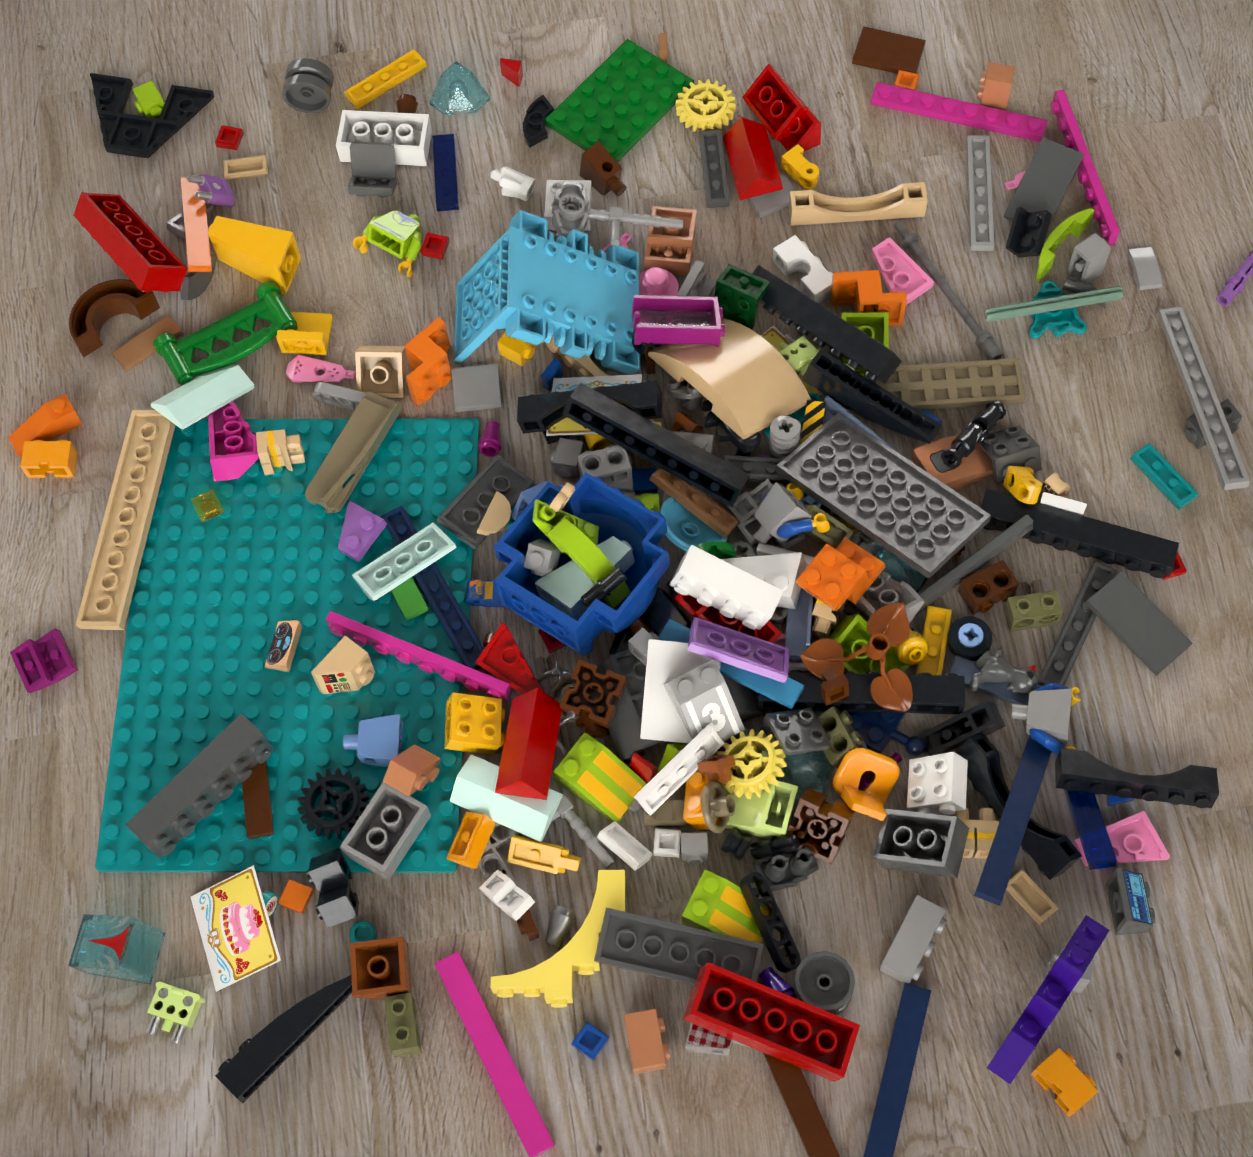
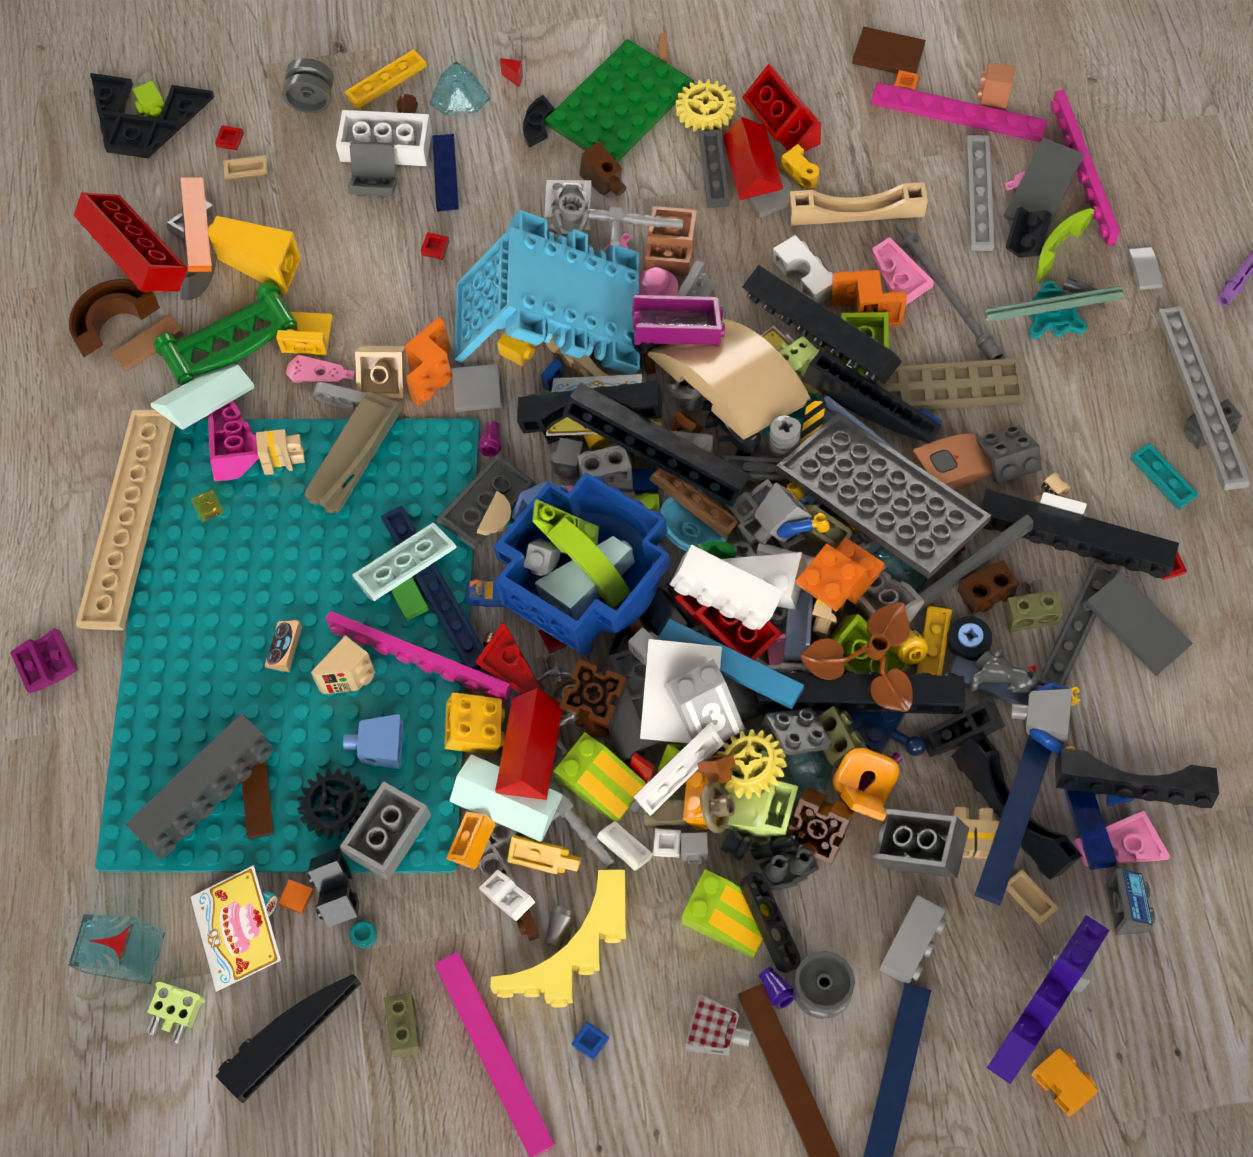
(47, 423): orange slope -> none
(48, 457): light orange brick -> none
(213, 190): medium lavender piece -> none
(359, 531): medium lavender wing -> none
(380, 968): dark orange slope -> none
(394, 234): lime torso -> none
(412, 770): nougat brick -> none
(514, 183): white rock -> none
(562, 497): tan tile -> none
(604, 587): black axle -> none
(645, 1041): nougat brick -> none
(671, 948): dark grey plate -> none
(739, 649): medium lavender tile -> none
(740, 294): dark green bracket -> none
(771, 1022): red brick -> none
(833, 687): reddish brown tile -> none
(937, 784): white brick -> none
(974, 433): black piece -> none
(1025, 486): yellow leg -> none
(1089, 259): light grey brick -> none

